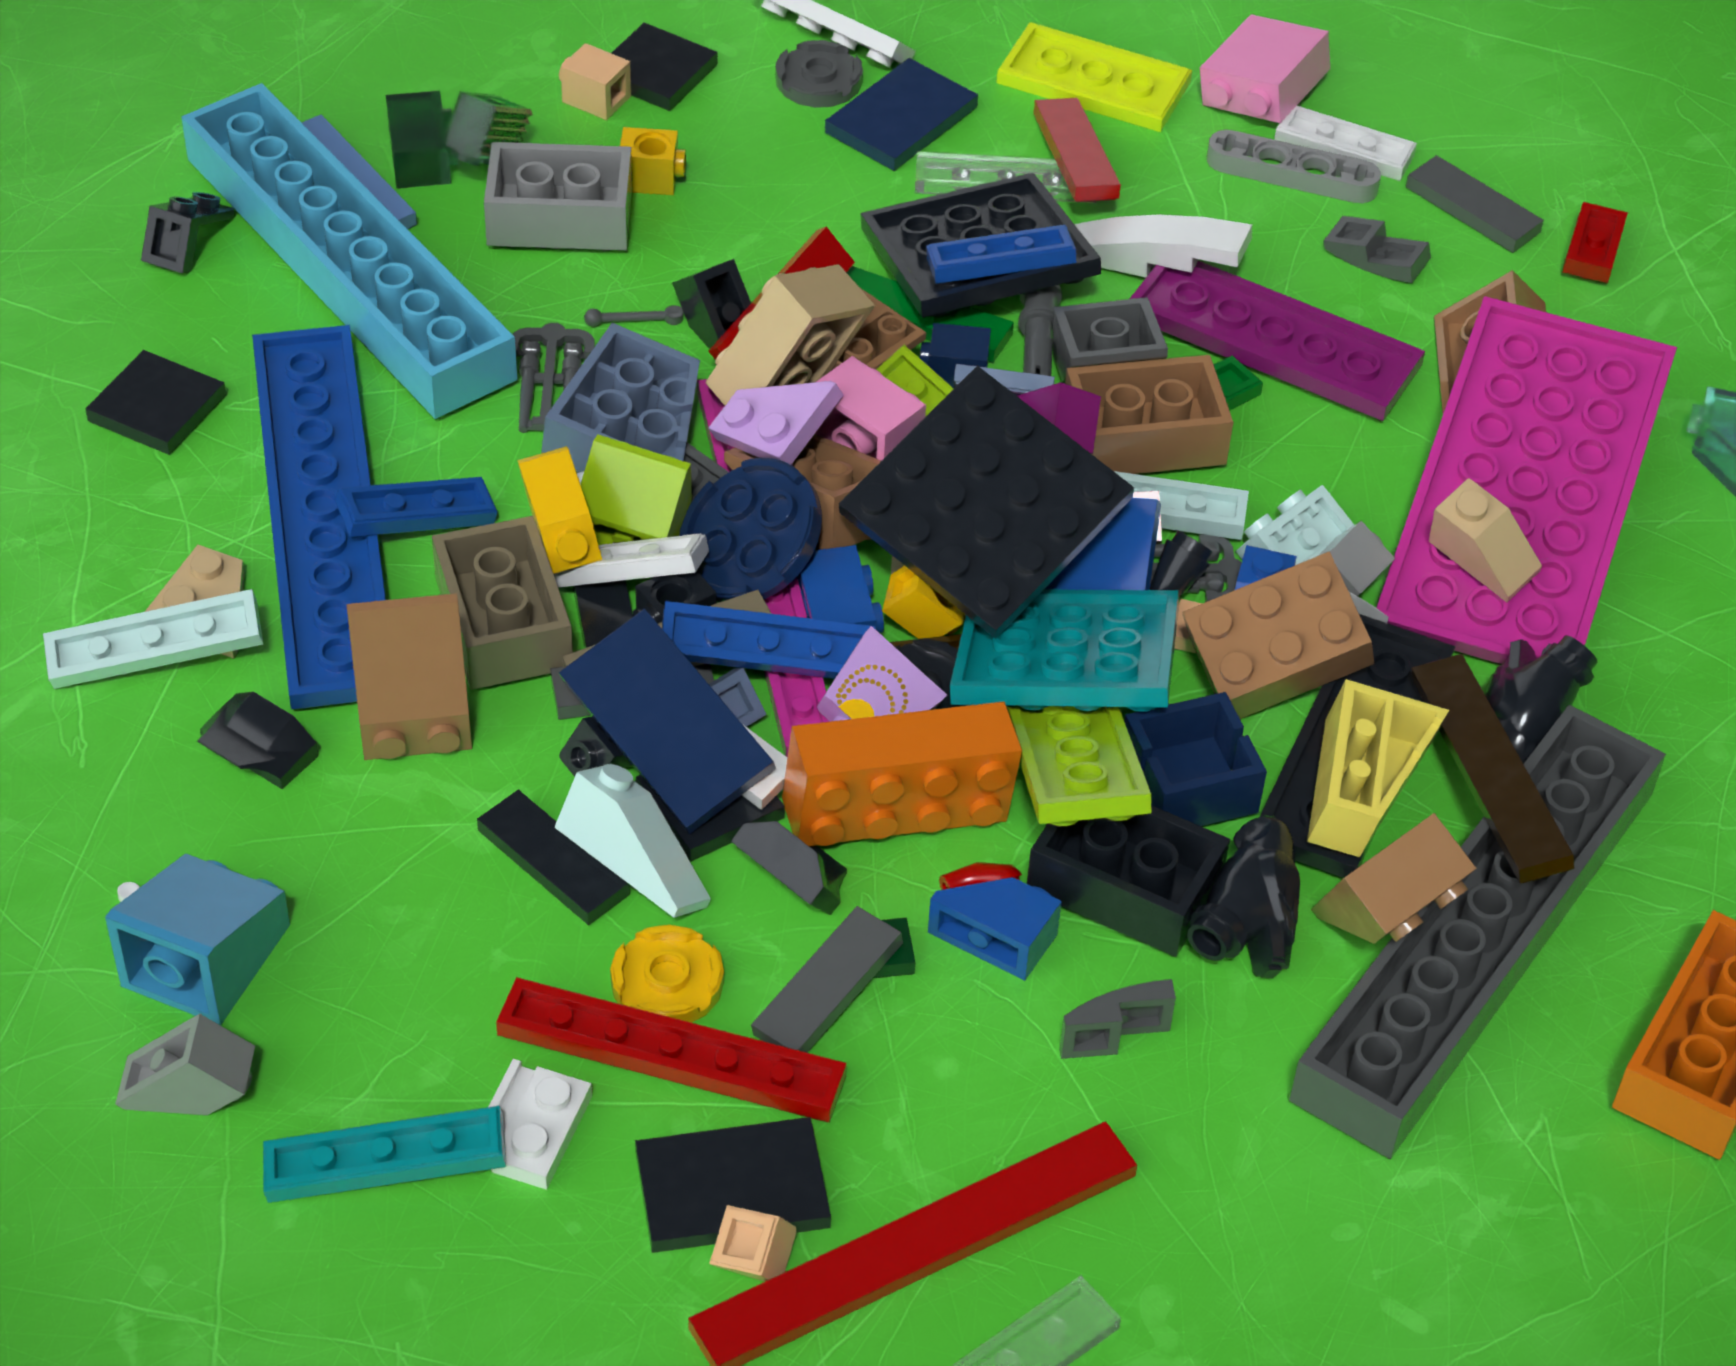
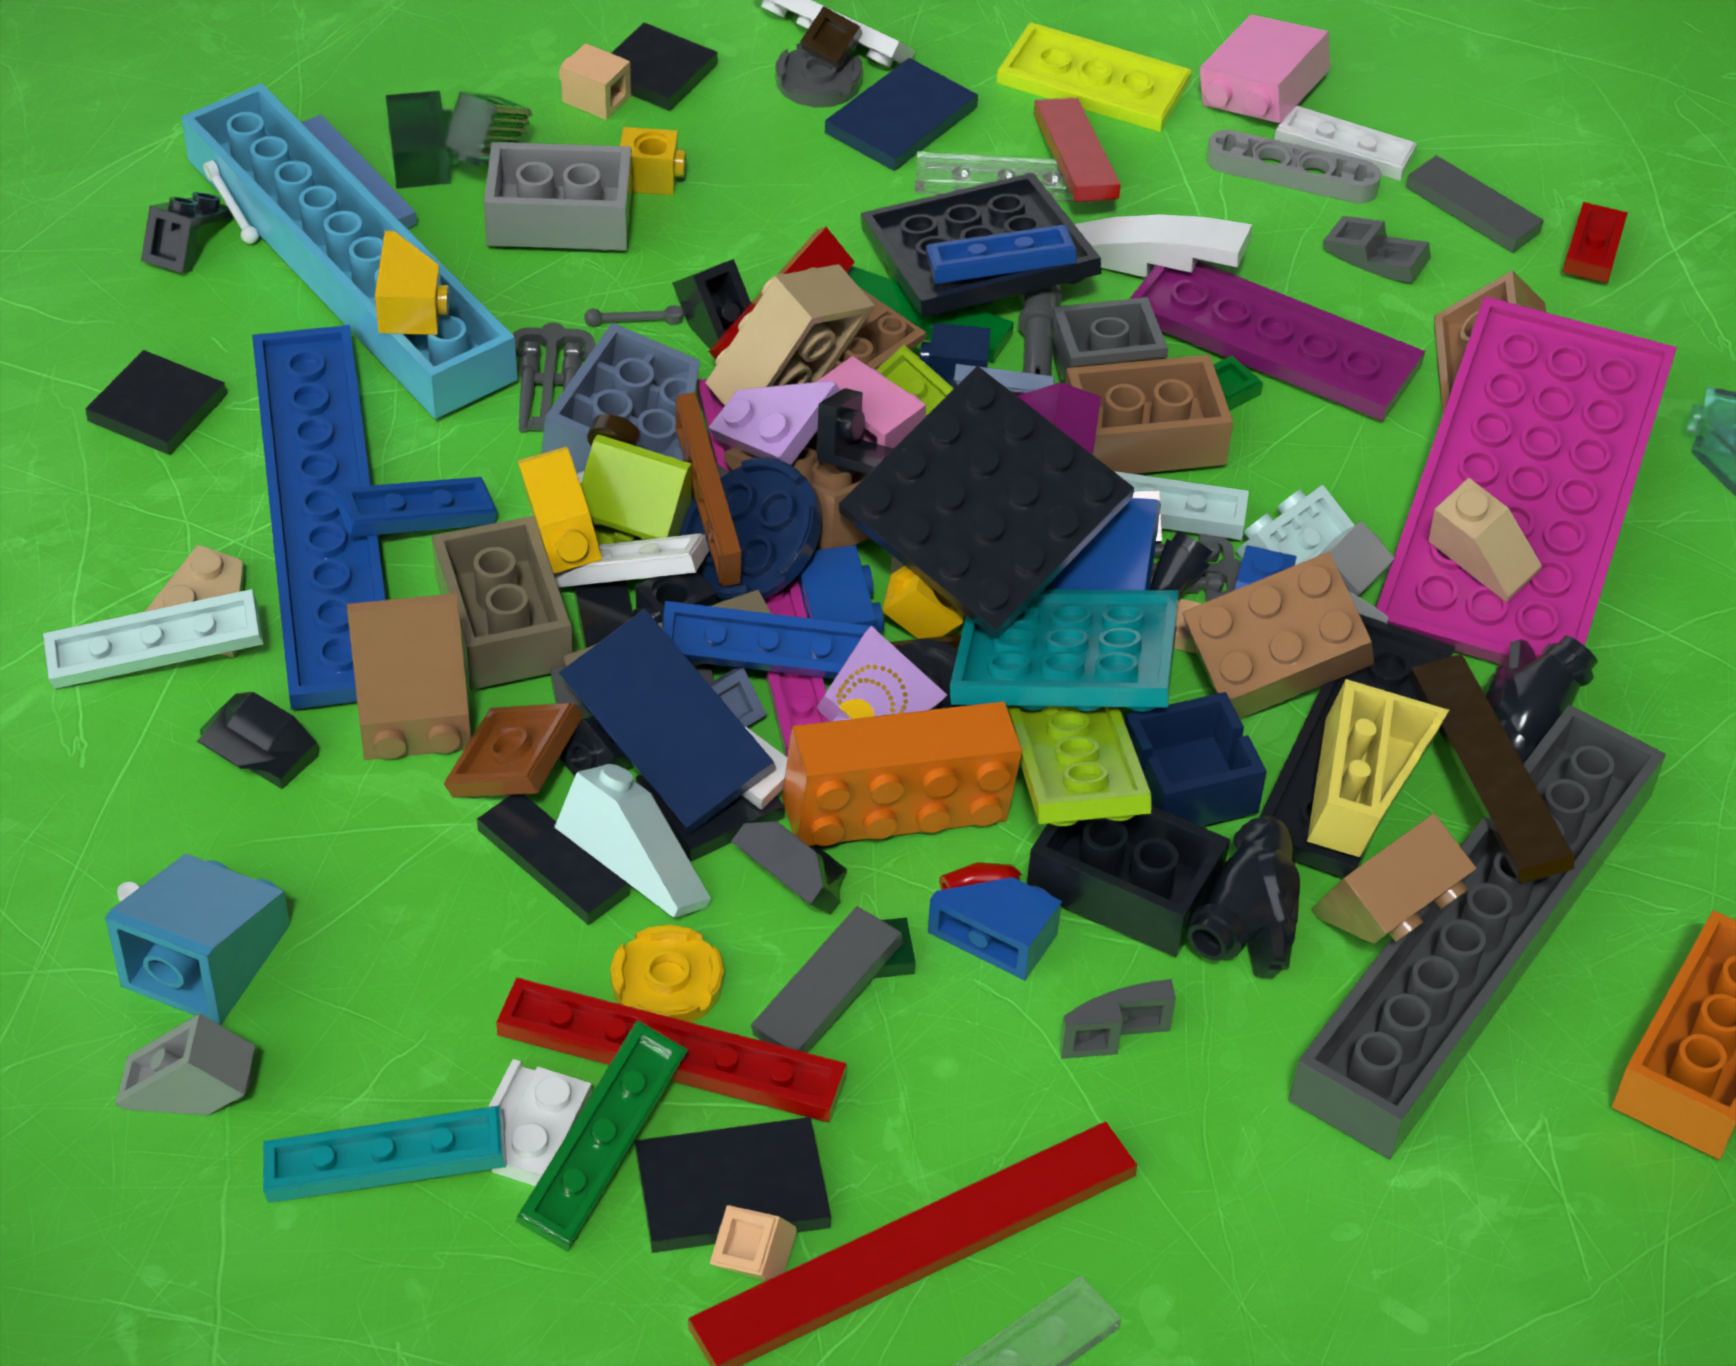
(249, 233): none -> white hinge
(408, 289): none -> yellow slope
(513, 750): none -> dark orange tile
(601, 1136): none -> green tile
(615, 428): none -> dark brown tile
(708, 490): none -> dark orange tile
(831, 37): none -> dark brown plate
(840, 434): none -> black bracket

